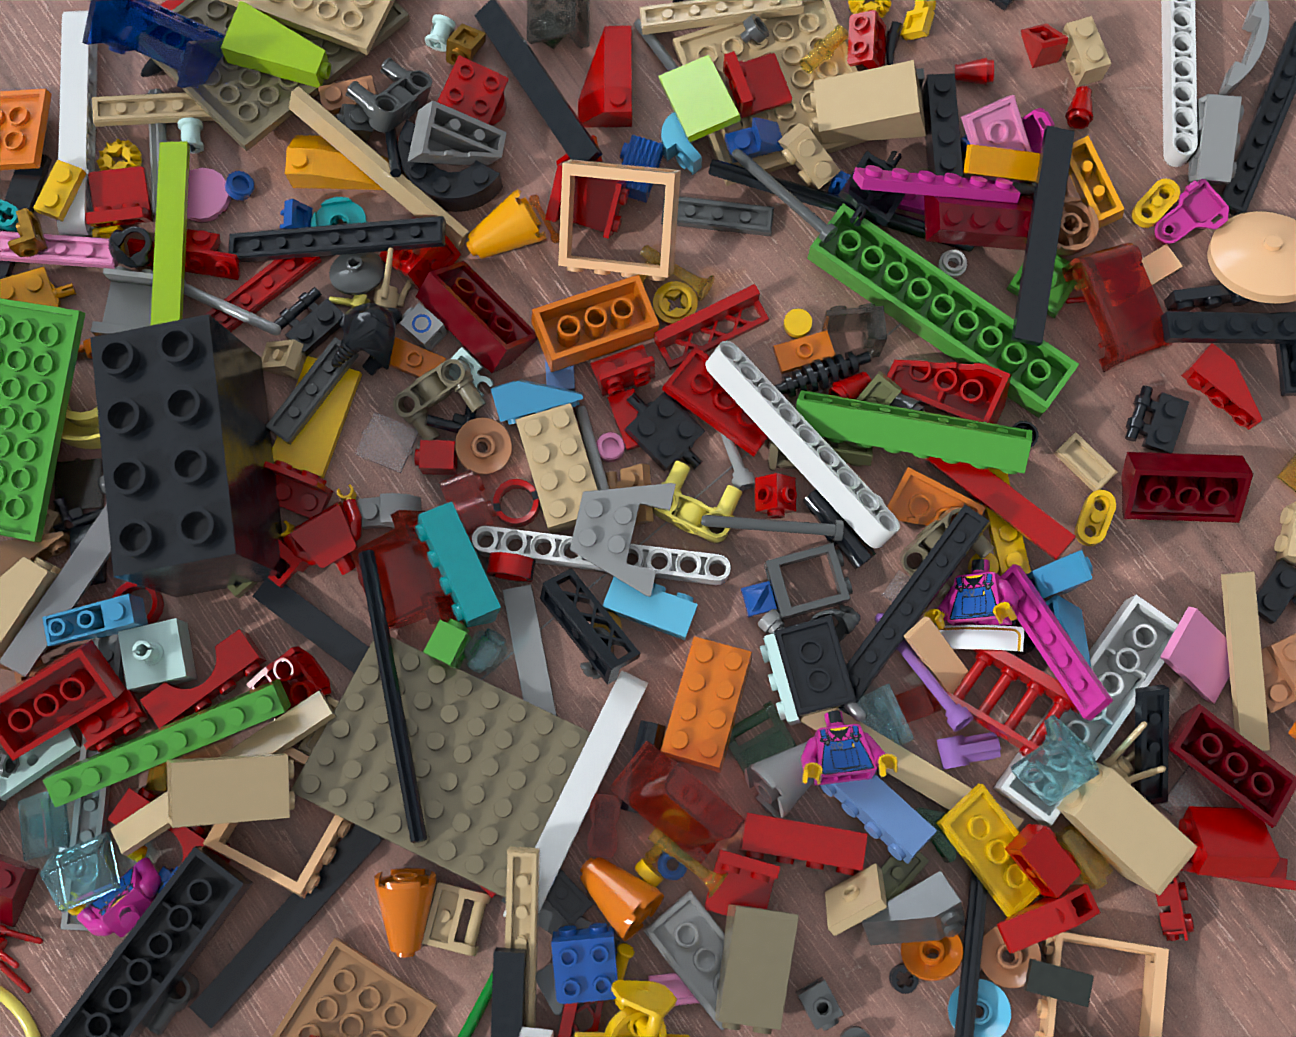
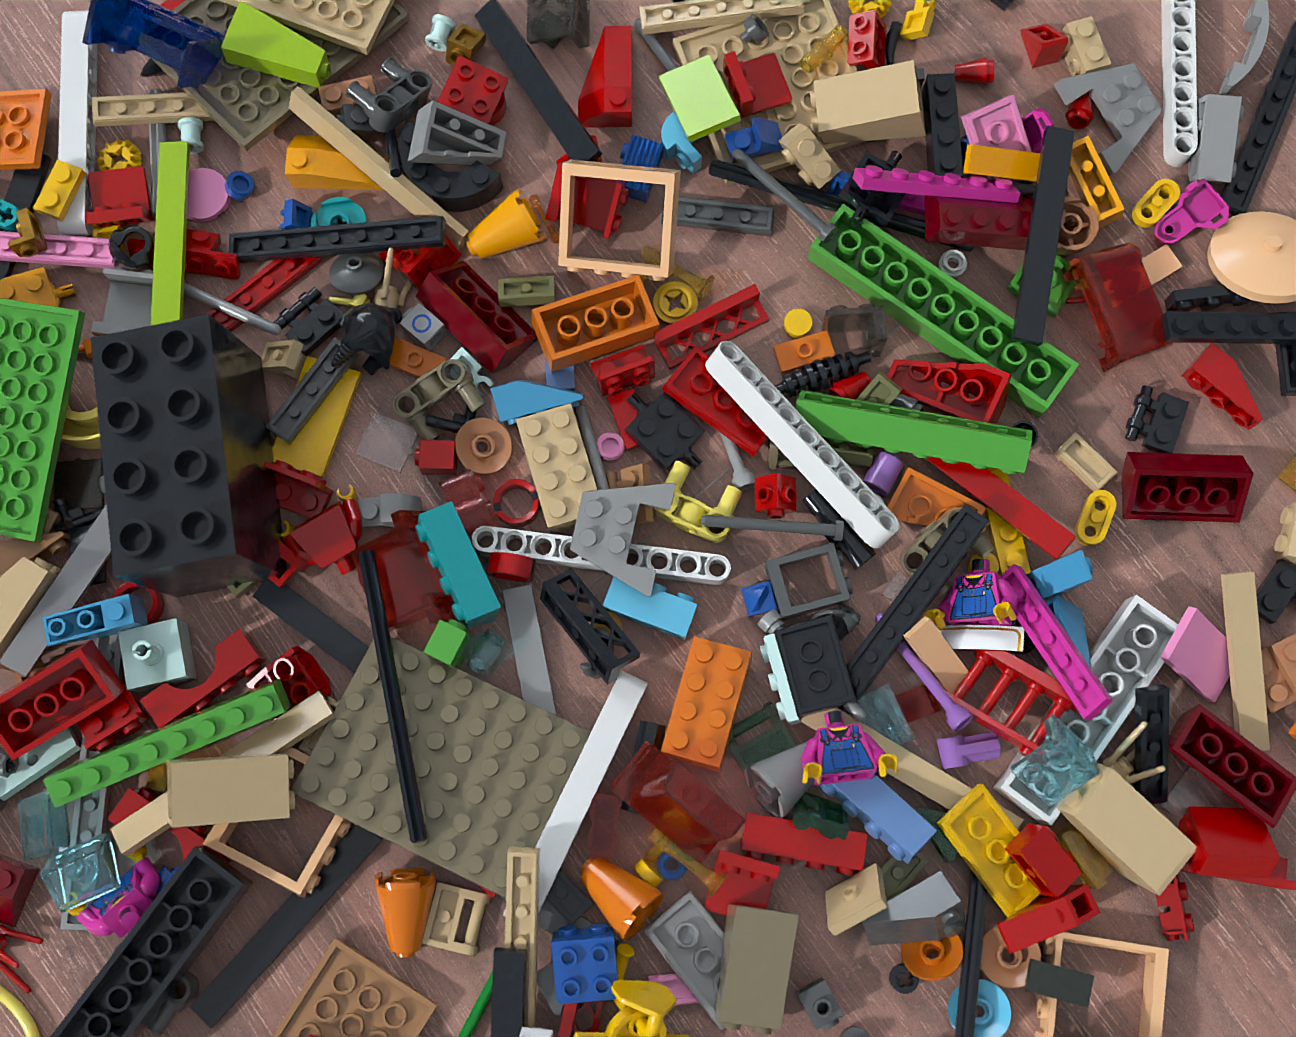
(526, 291): none -> olive plate
(828, 816): none -> clear green plate
(883, 472): none -> medium lavender brick
(1123, 103): none -> light grey wing

